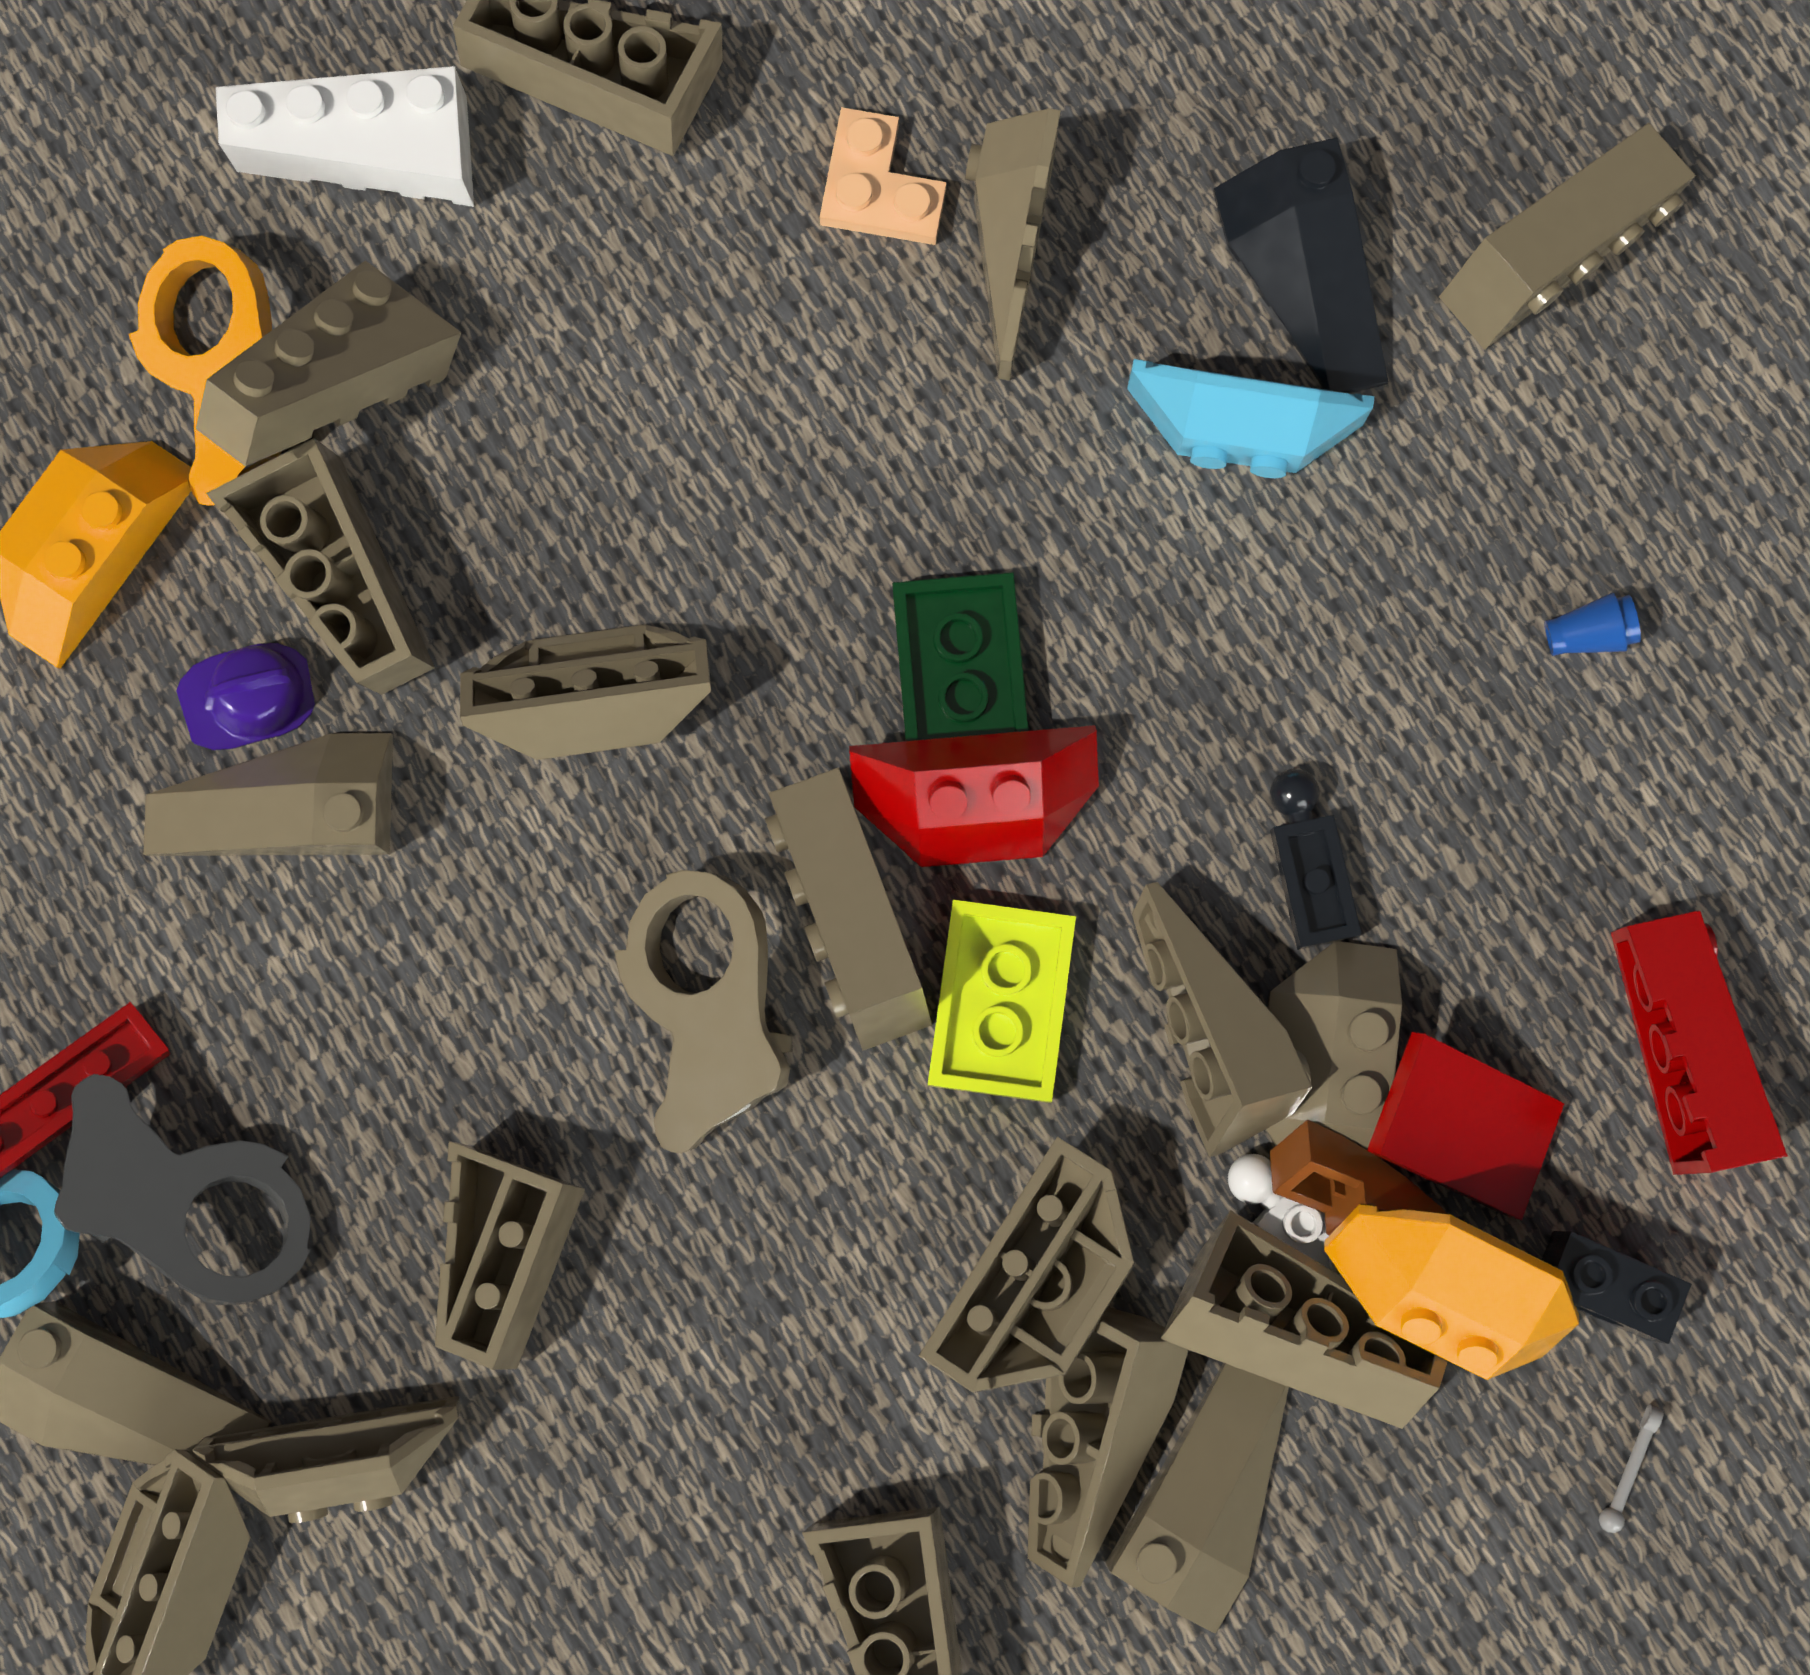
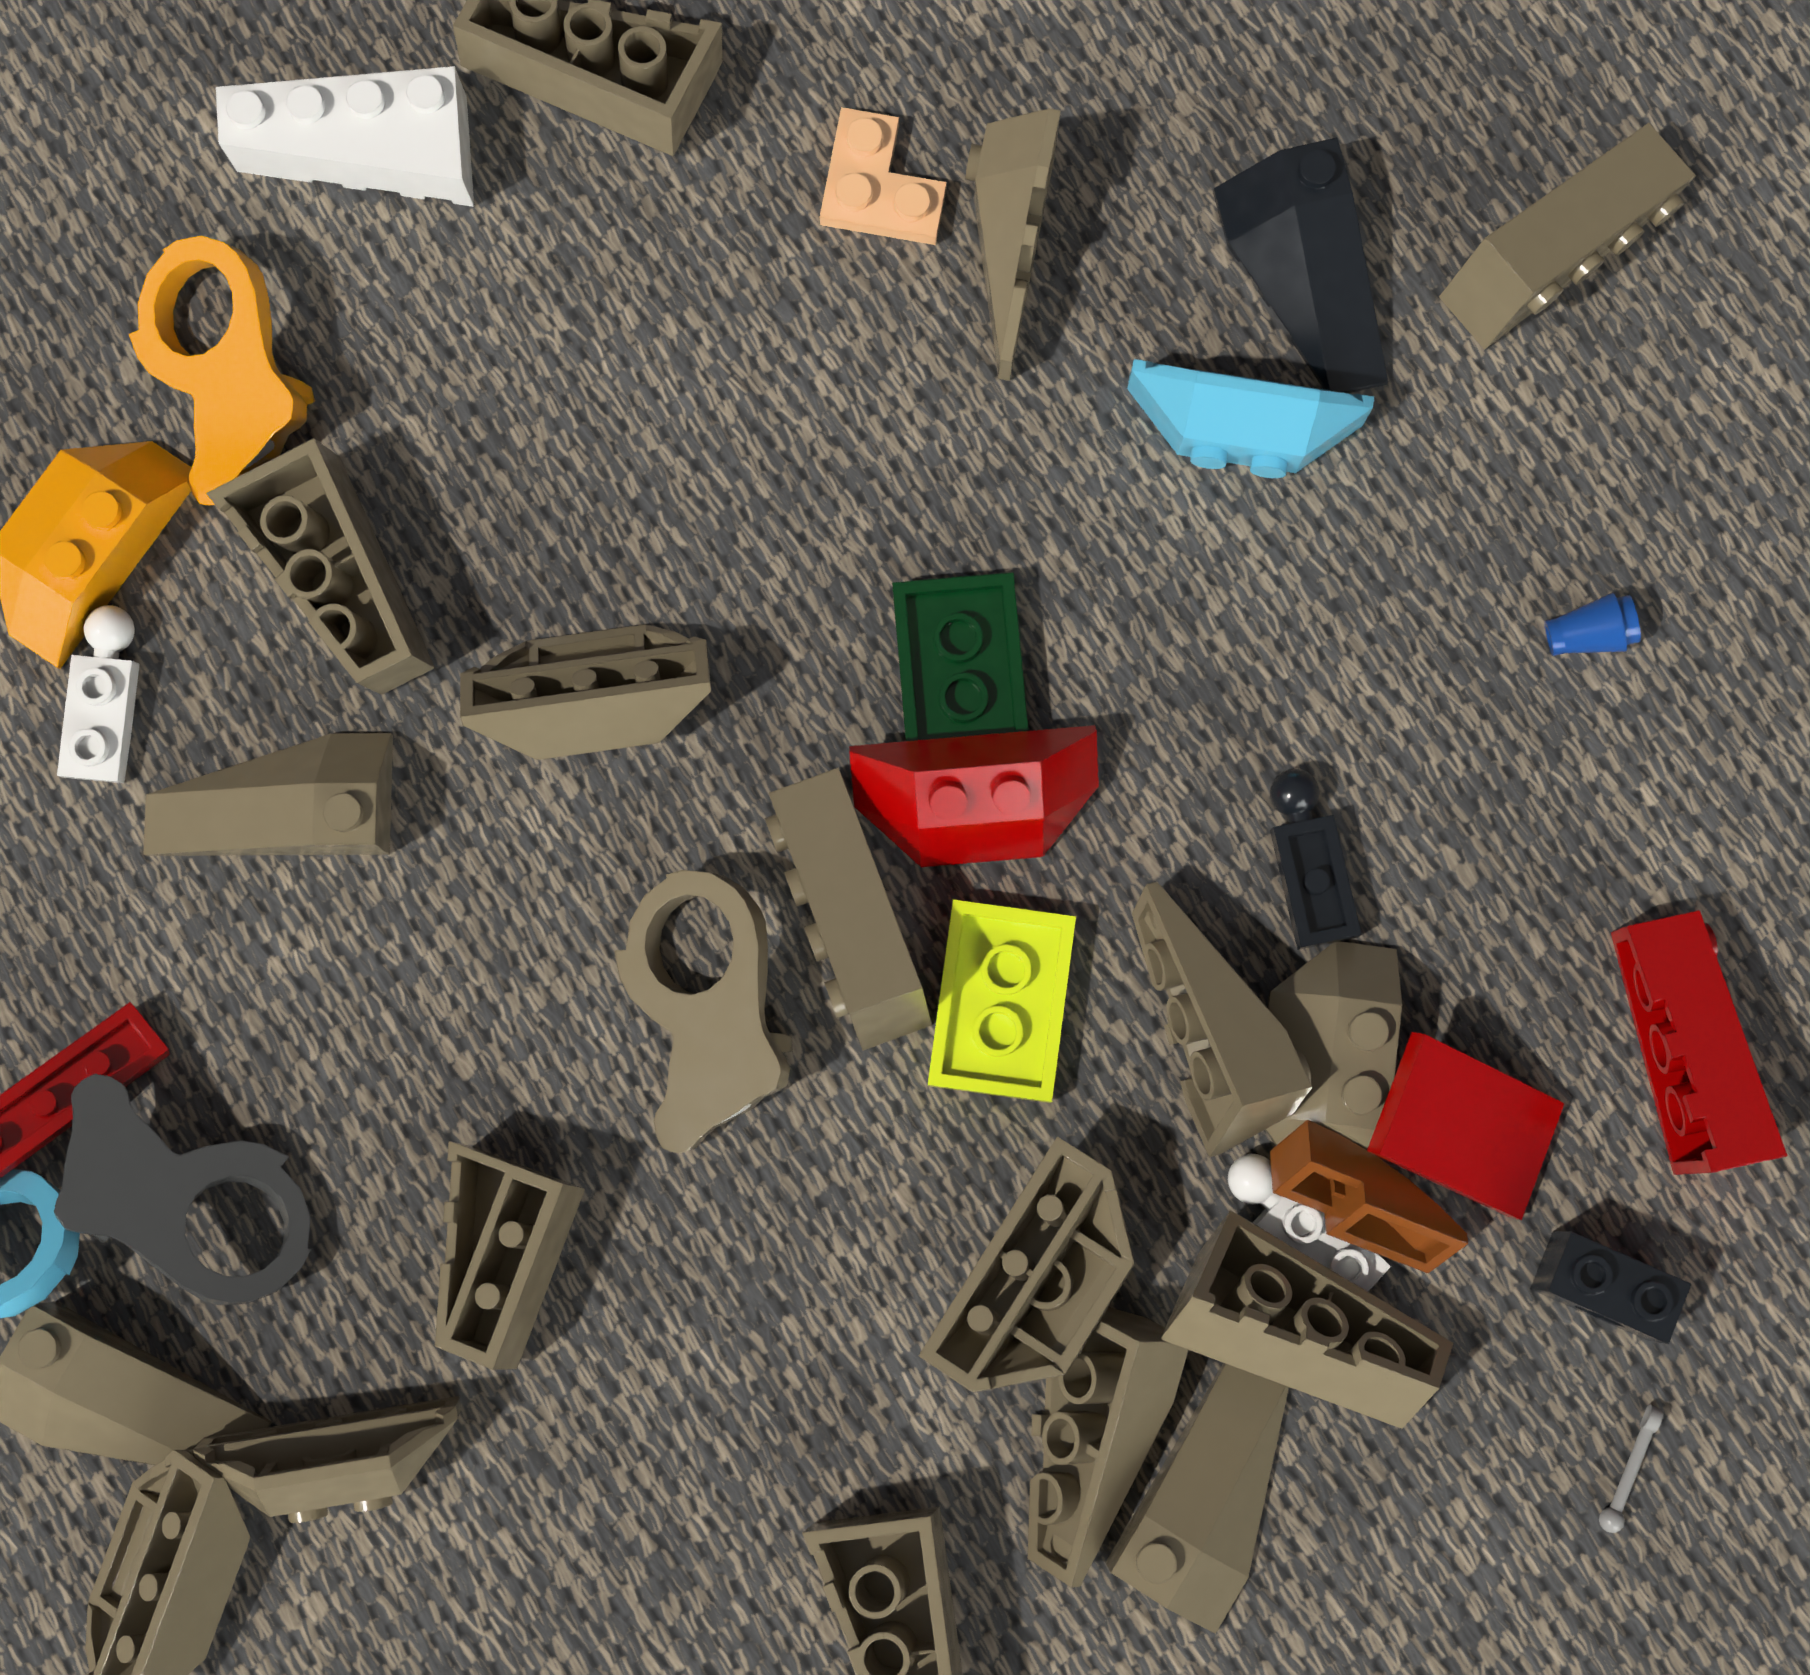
(100, 701): none -> white plate
(246, 696): dark purple piece -> none
(324, 364): dark tan wedge -> none
(1452, 1288): light orange wedge -> none

